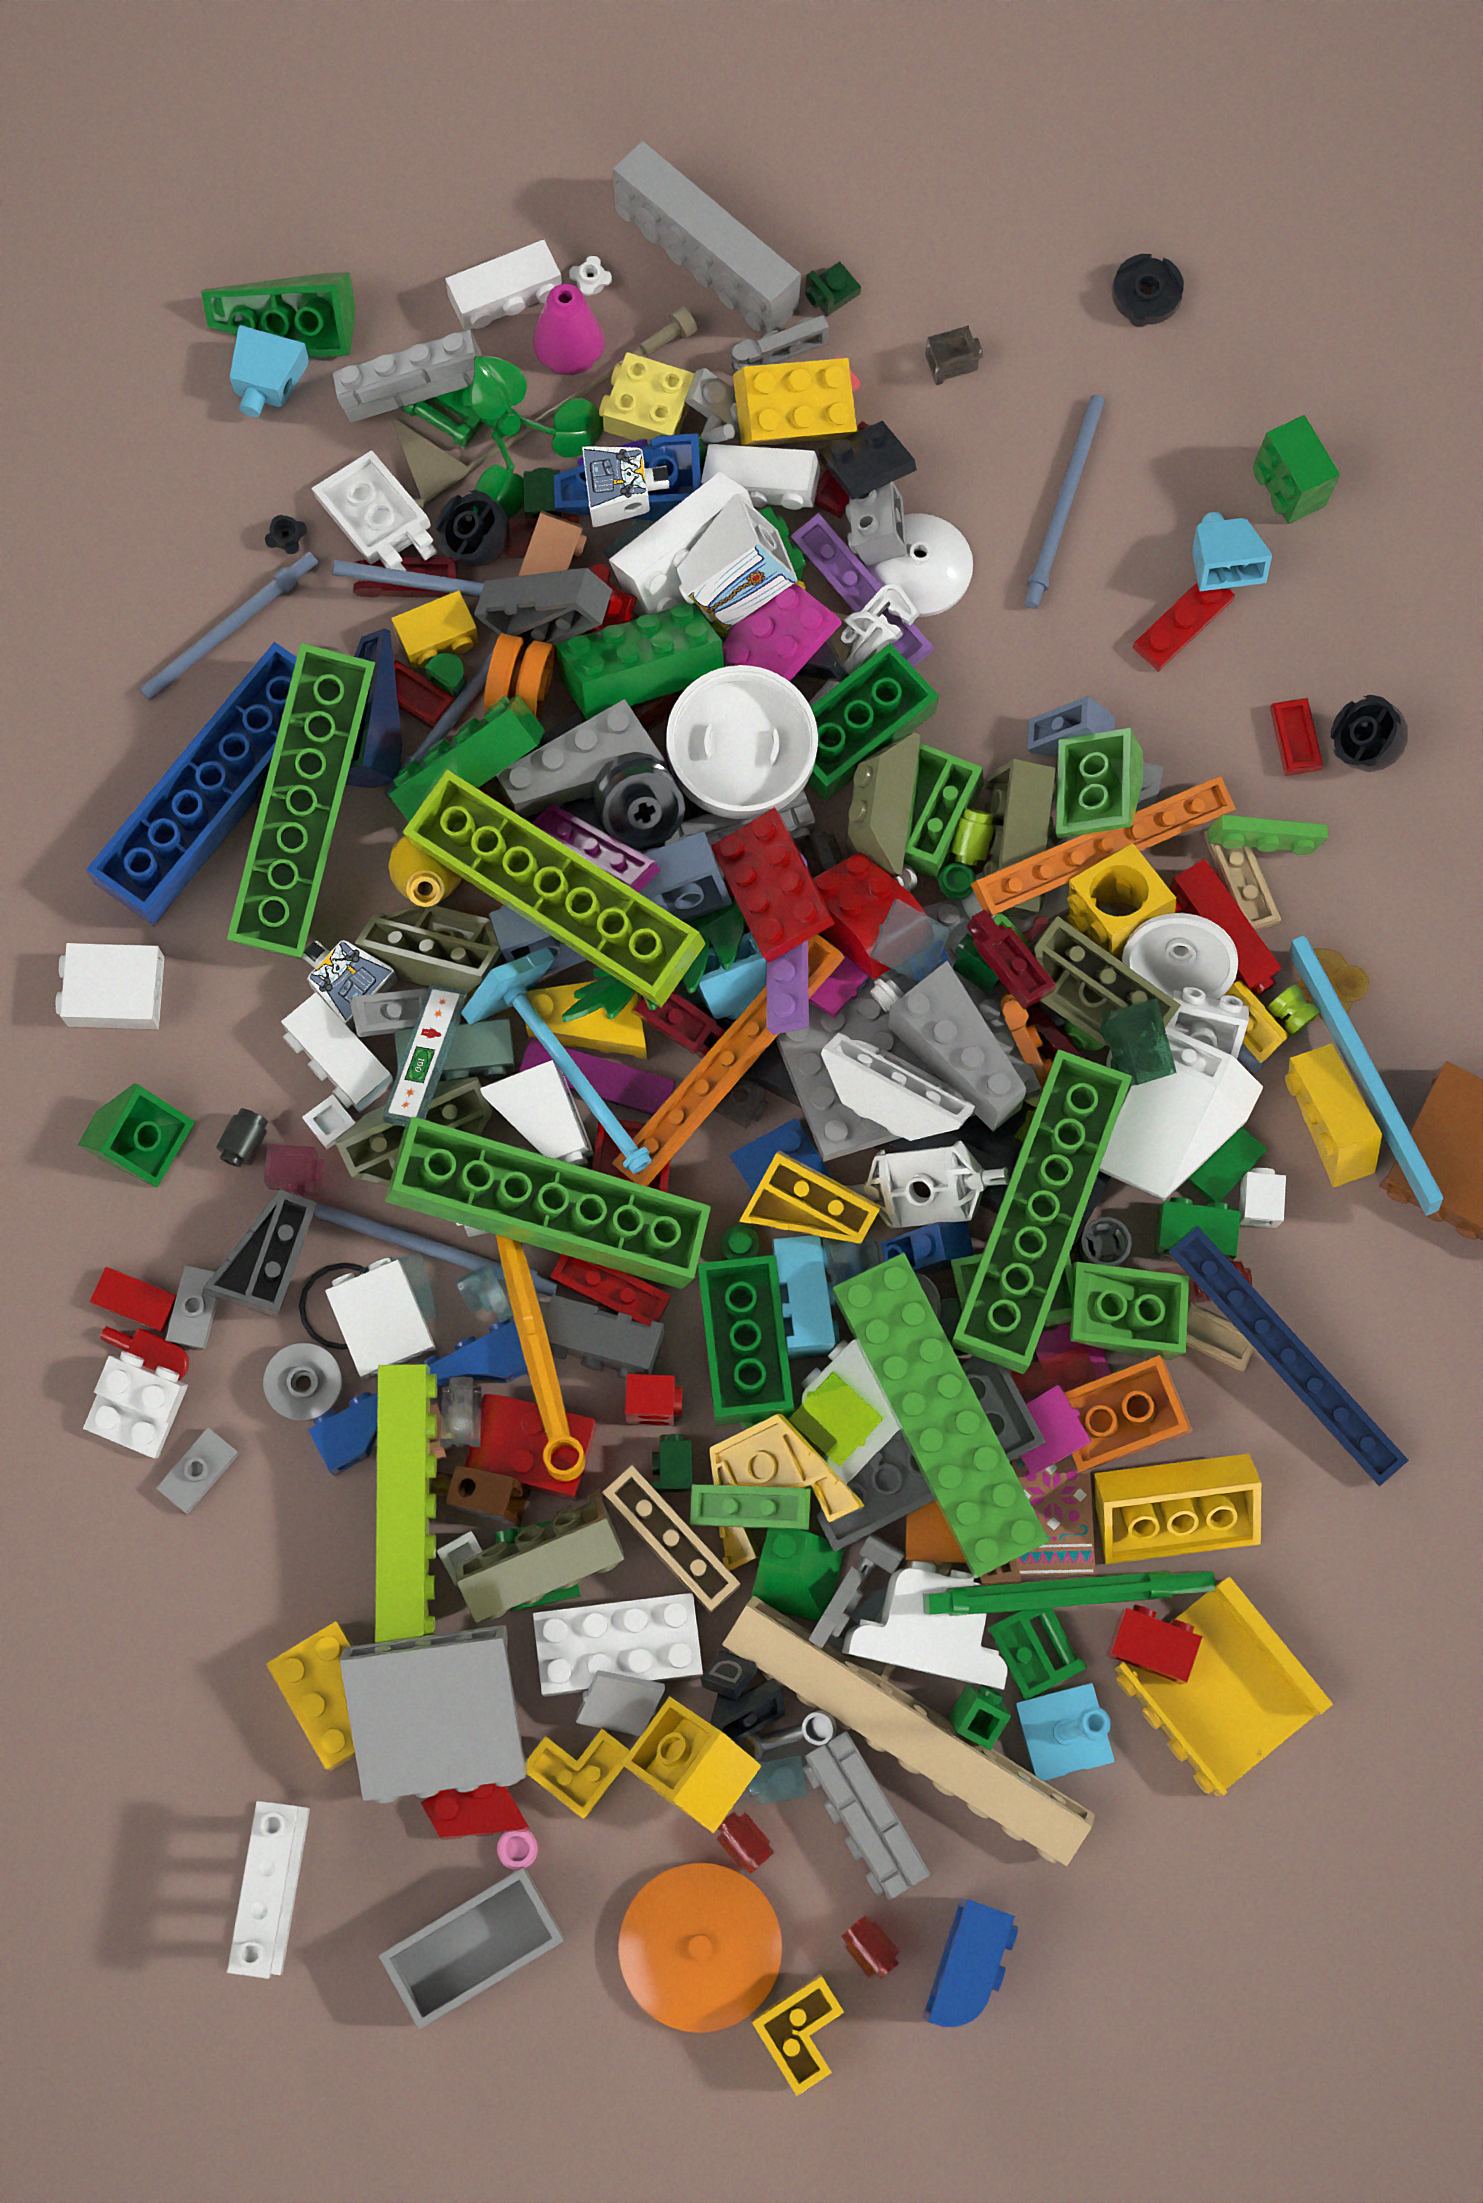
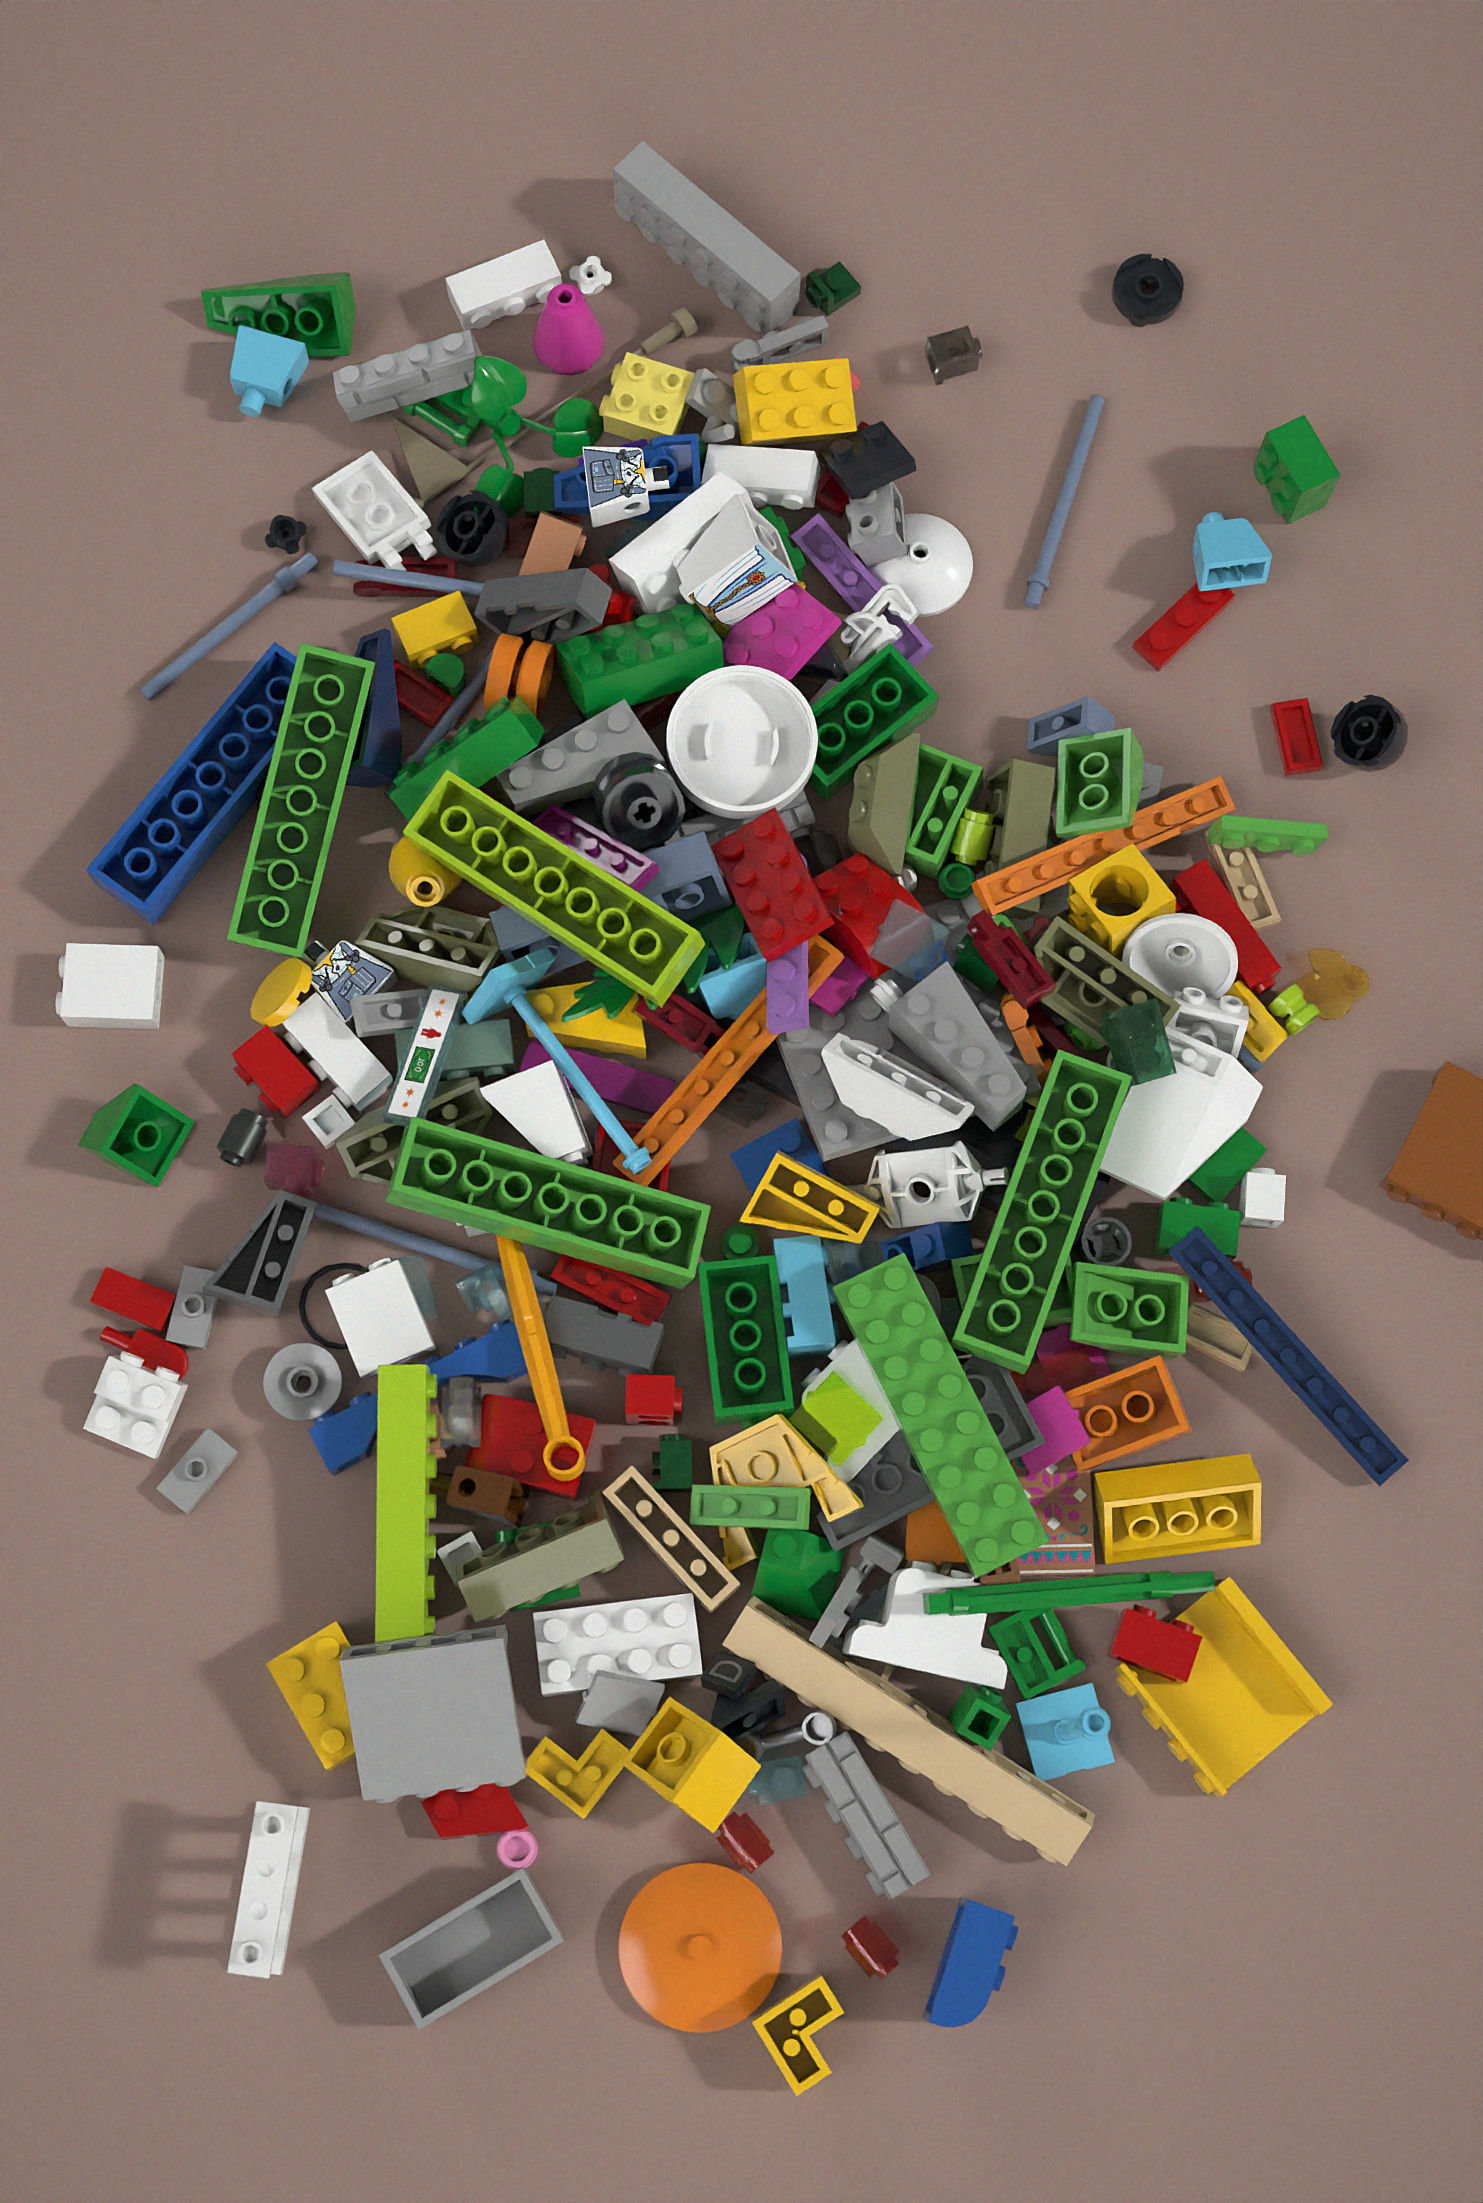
(275, 1072): none -> red brick
(278, 992): none -> yellow tile
(1334, 1114): yellow wedge -> none
(1366, 1076): medium azure tile -> none

